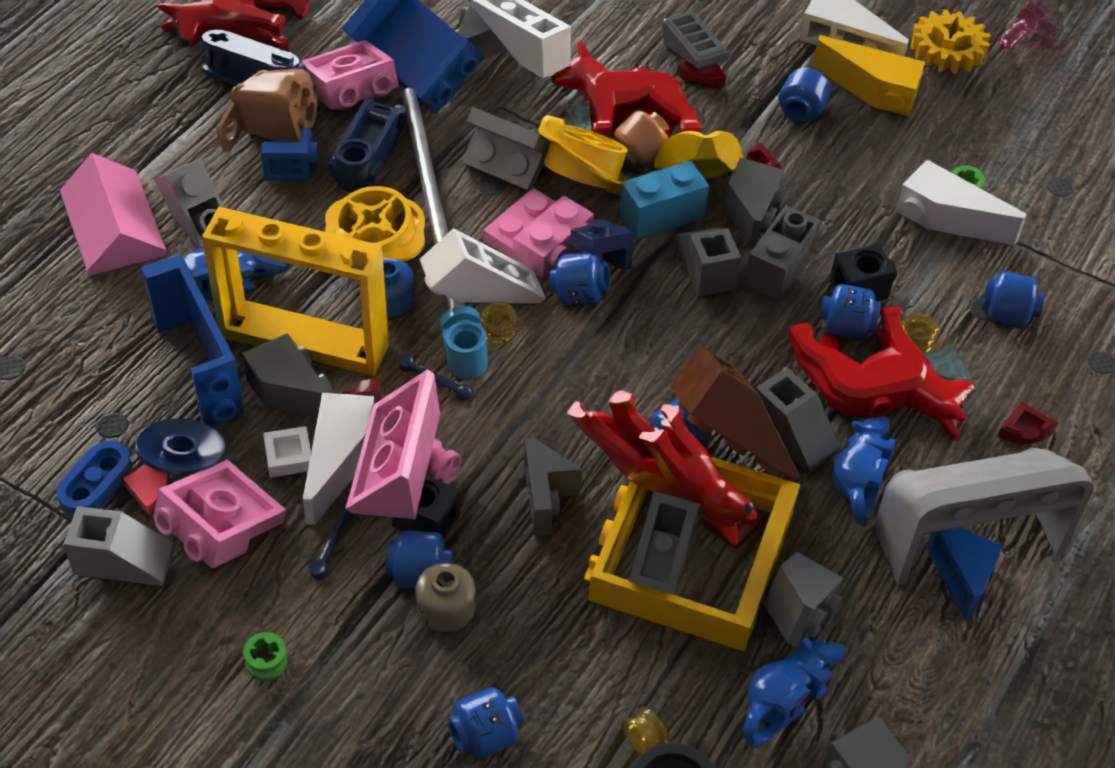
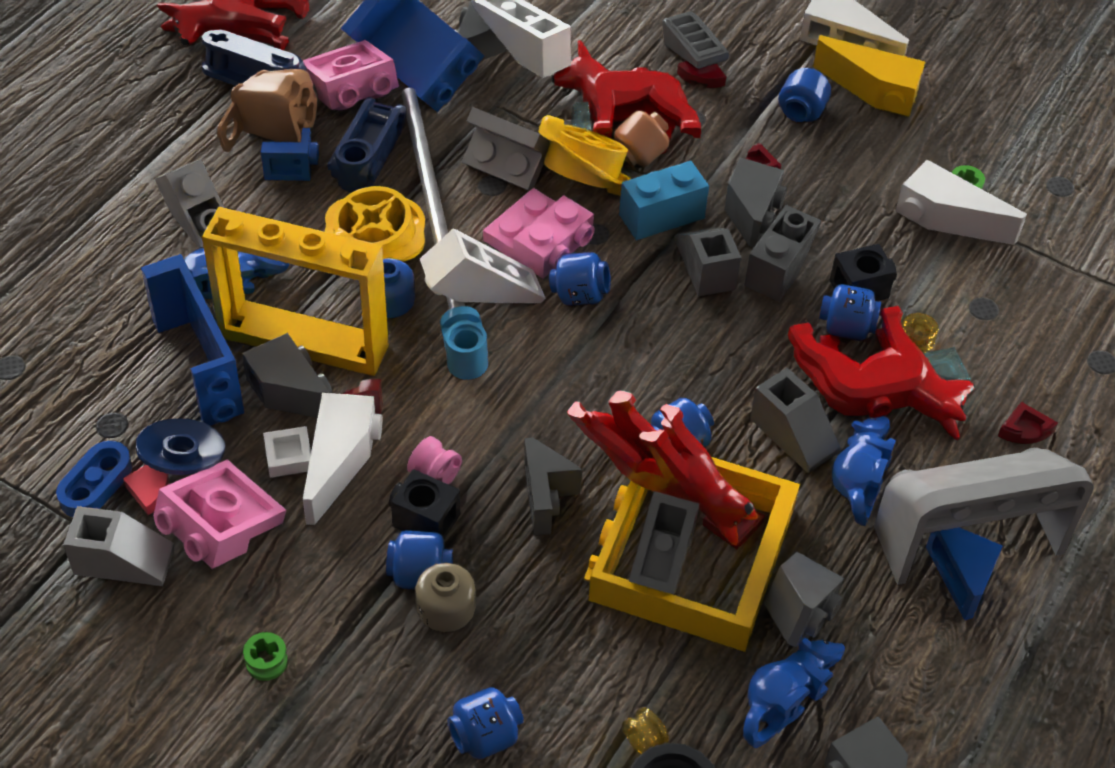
(110, 216): bright pink slope -> none
(318, 567): dark blue hinge -> none
(397, 451): bright pink slope -> none
(407, 363): dark blue hinge -> none
(500, 312): clear yellow bush -> none
(605, 238): dark blue bracket -> none
(711, 154): yellow hat -> none
(725, 401): reddish brown slope -> none
(950, 41): yellow gear -> none
(1012, 299): blue head -> none
(1031, 18): clear pink piece -> none

